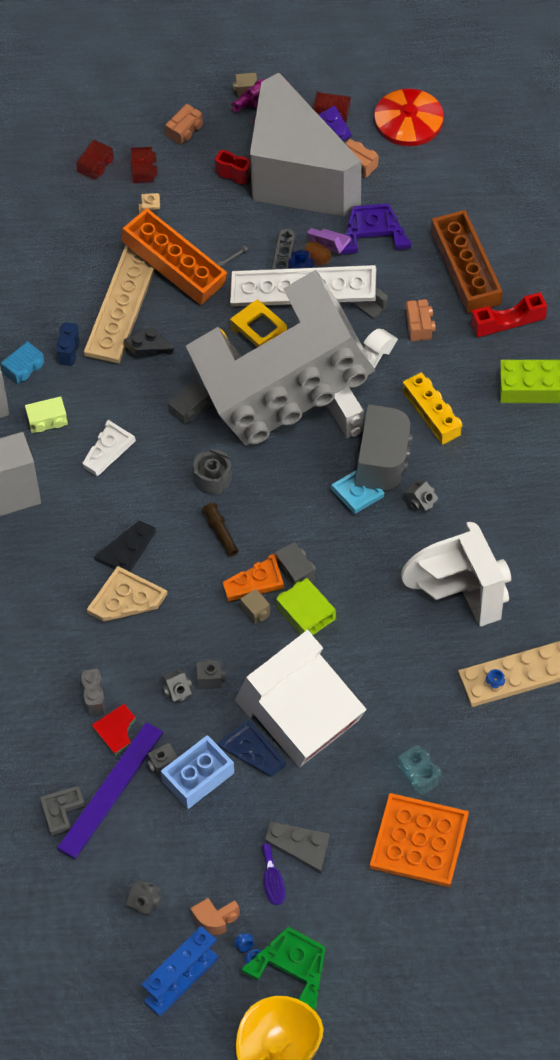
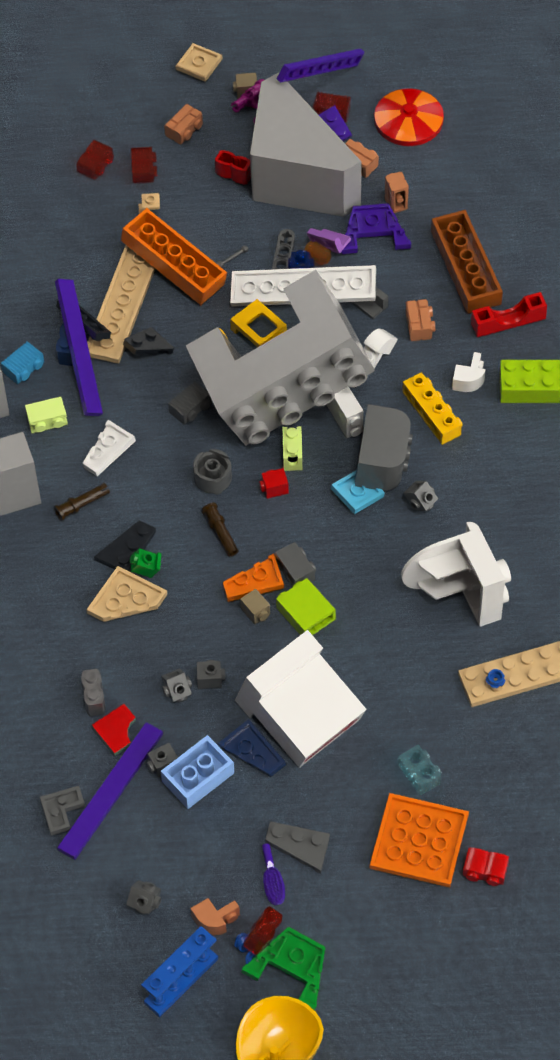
(74, 505): none -> dark brown pin
(78, 347): none -> dark purple tile
(91, 325): none -> black plate
(145, 562): none -> green brick
(199, 62): none -> tan plate
(263, 930): none -> clear red brick
(274, 483): none -> red brick
(292, 448): none -> yellowish green brick
(320, 65): none -> dark purple tile
(396, 191): none -> nougat brick
(469, 378): none -> white brick
(485, 866): none -> red brick

